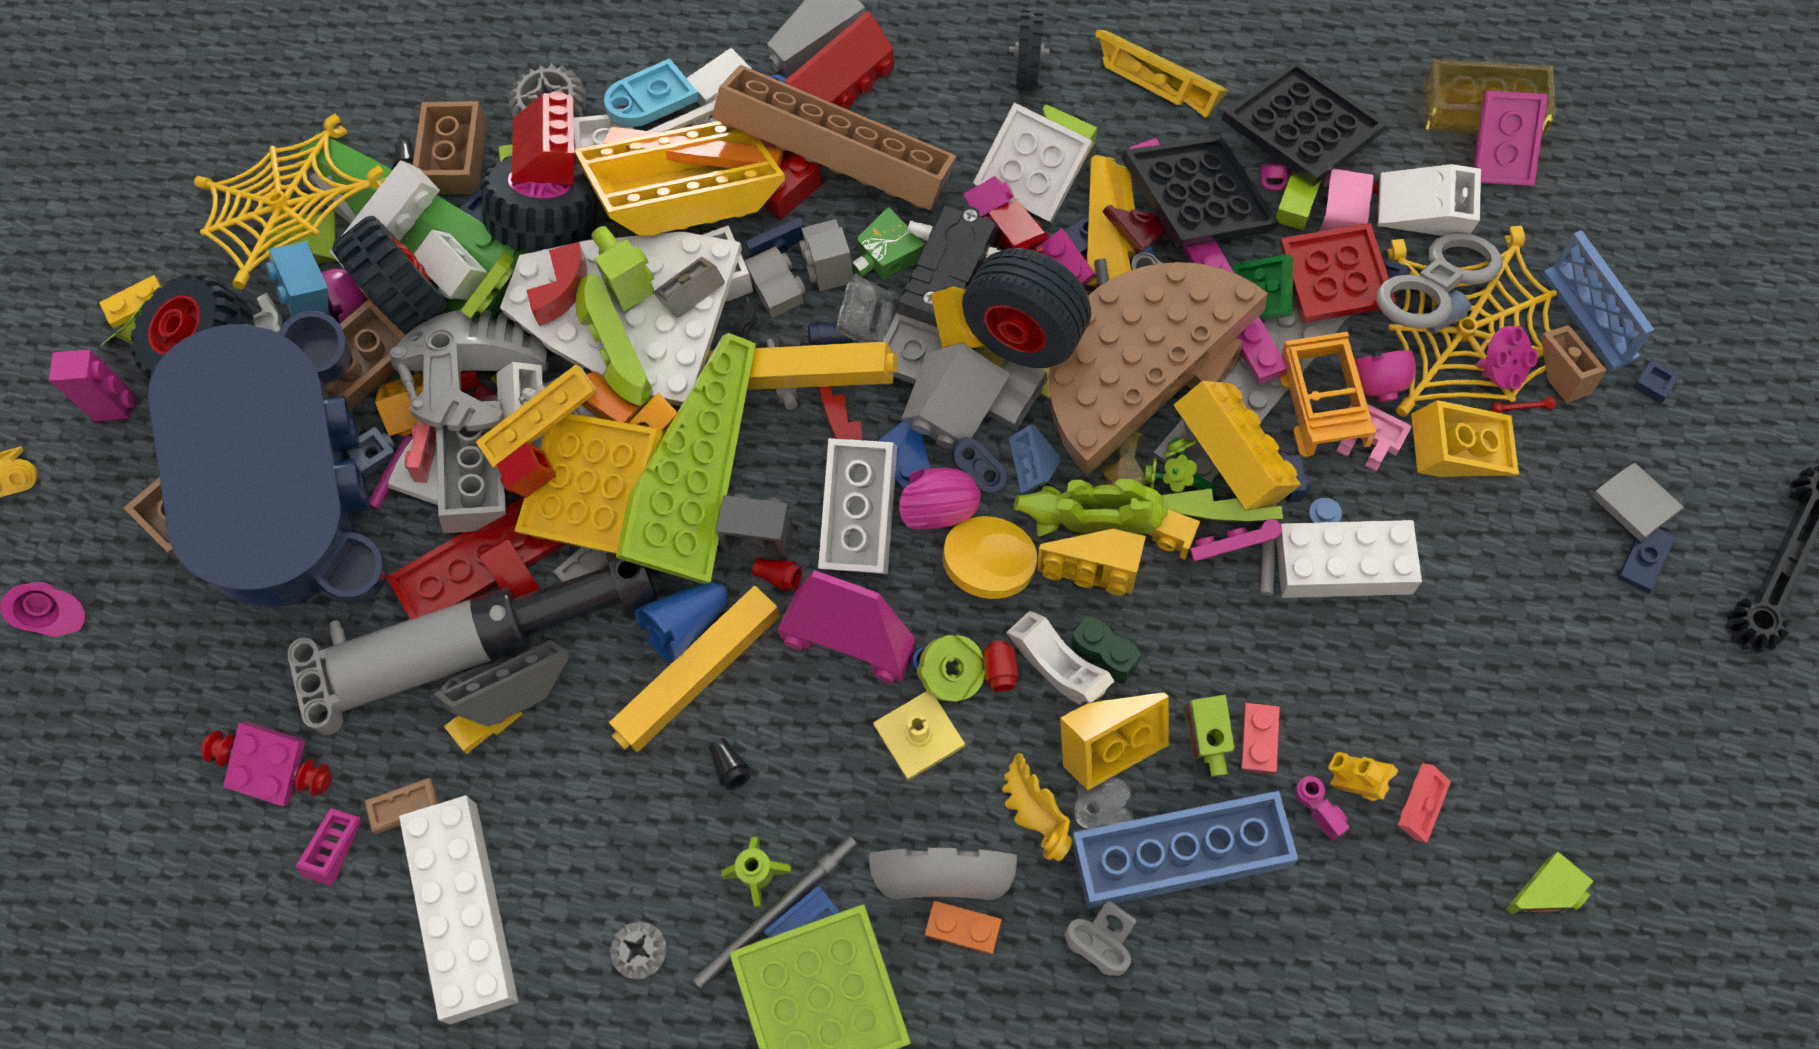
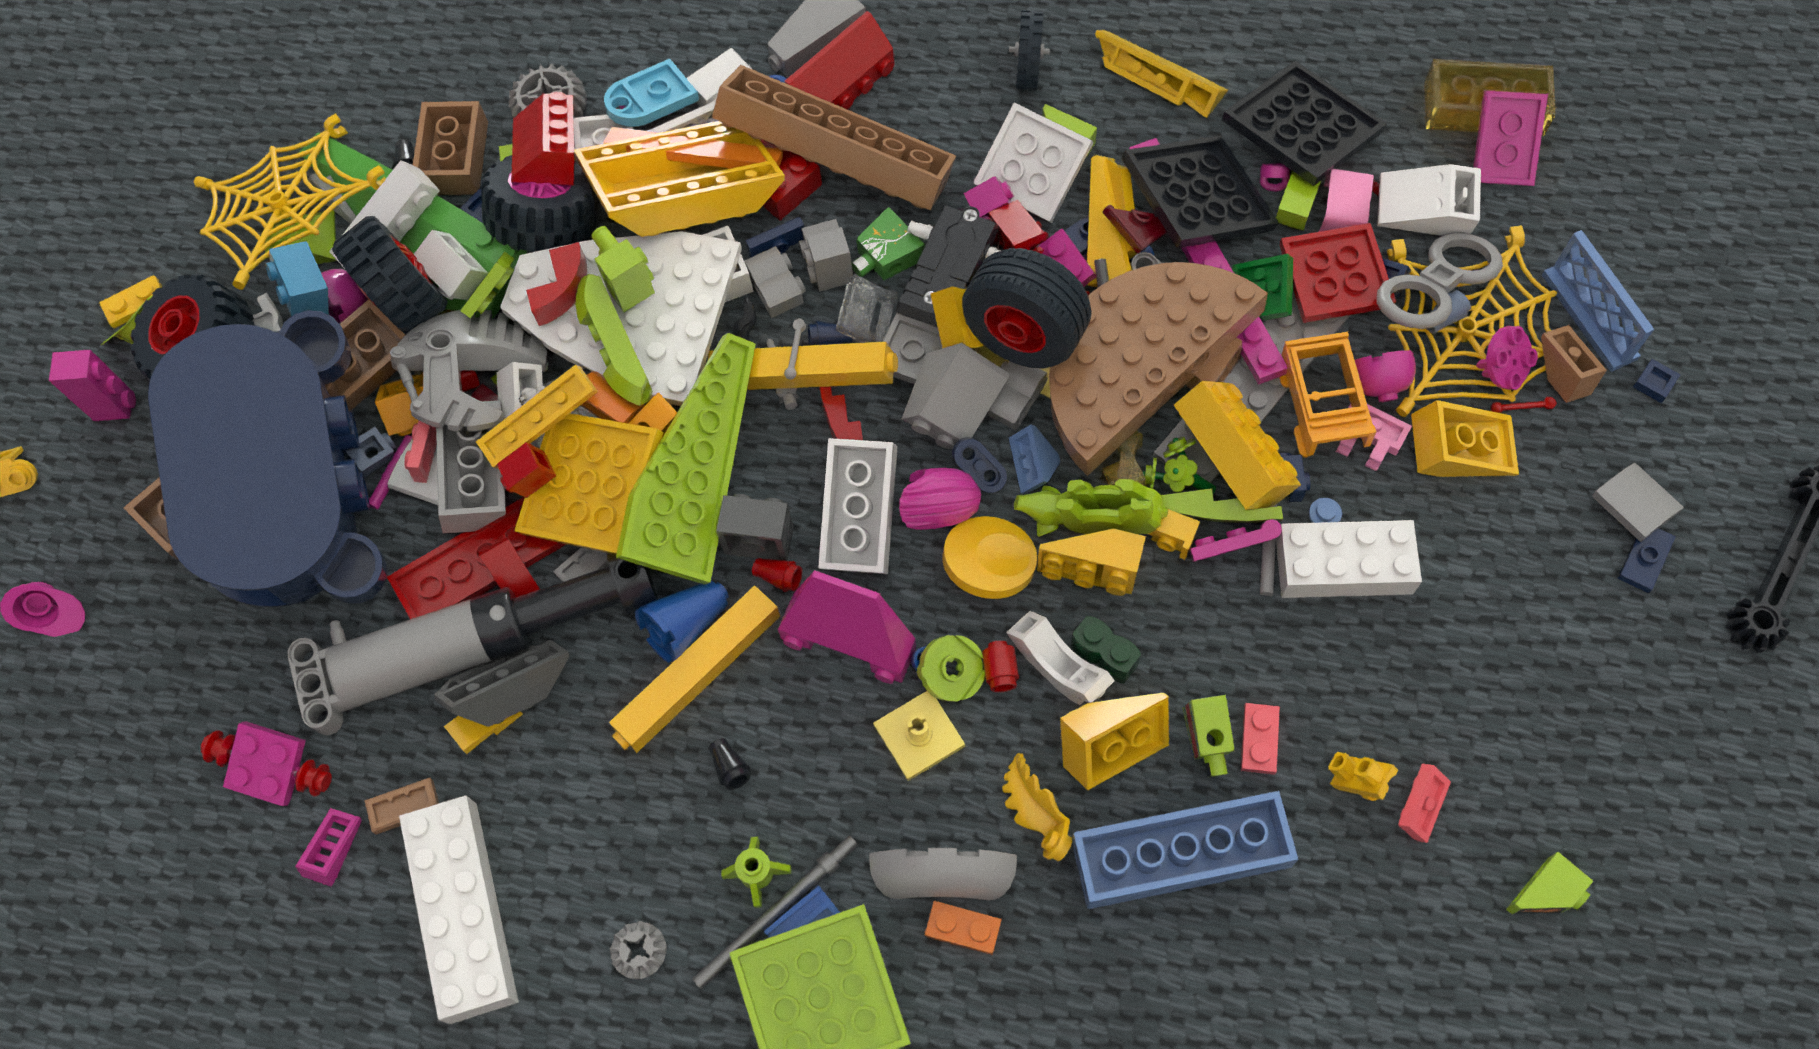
(689, 286): flat silver slope -> none
(799, 326): none -> light grey hinge
(910, 452): blue wing -> none
(1099, 943): light grey bracket -> none
(1107, 799): clear plate -> none
(1328, 817): dark pink plate -> none

